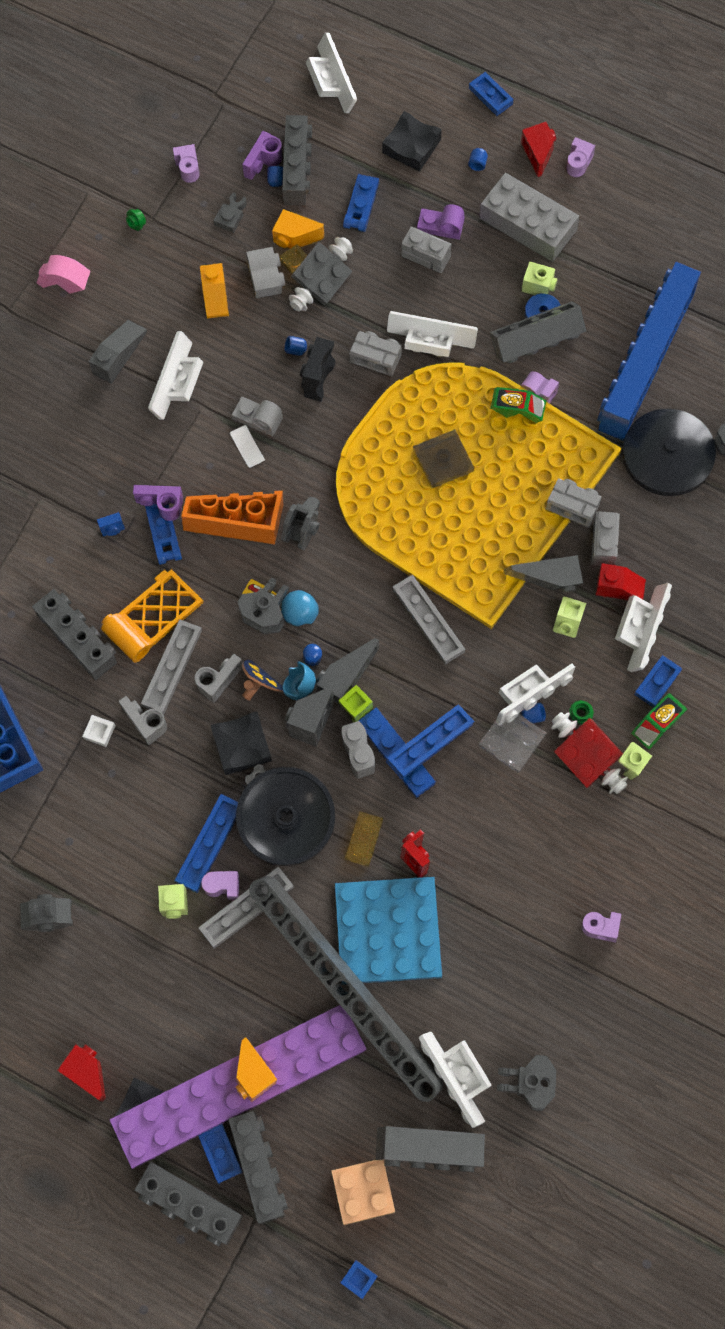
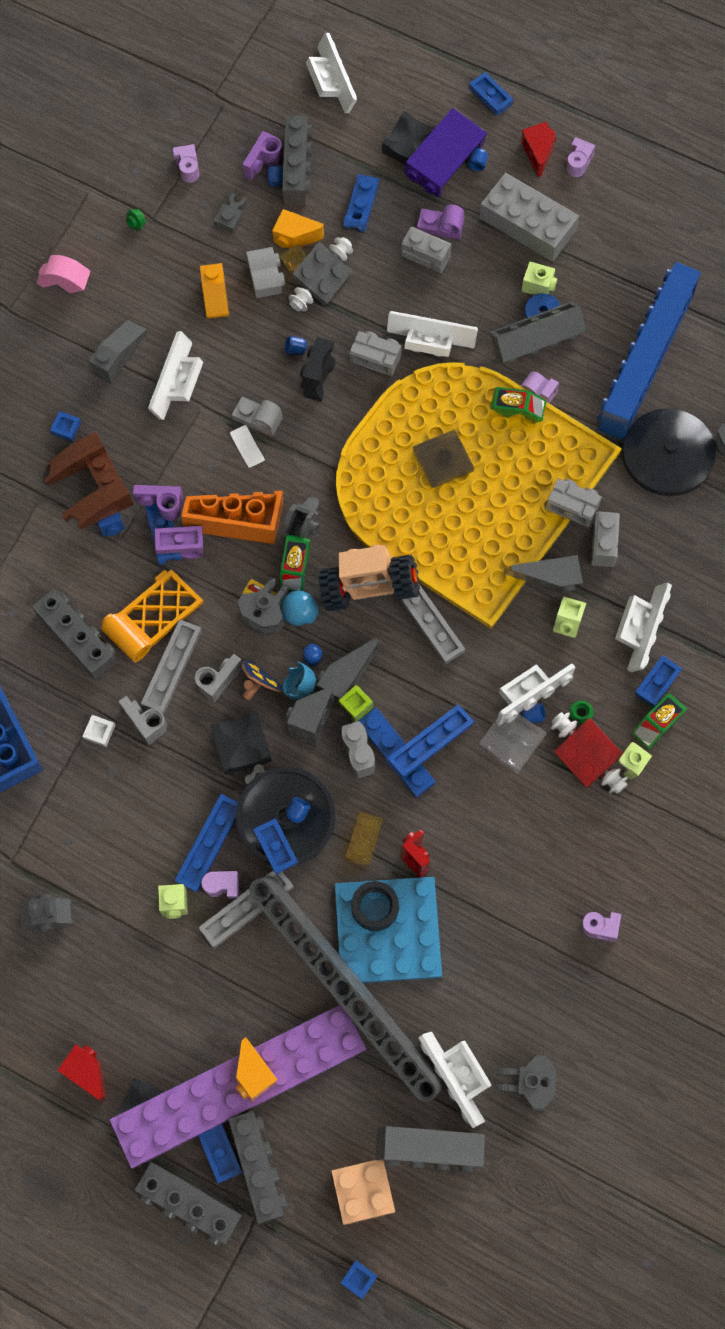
(65, 426): none -> blue plate
(112, 492): none -> copper wedge
(180, 540): none -> medium lavender plate
(275, 846): none -> blue plate
(294, 562): none -> slope
(297, 810): none -> blue piece
(366, 575): none -> brick
(375, 886): none -> black tyre
(444, 152): none -> dark purple panel
(619, 582): red slope -> none

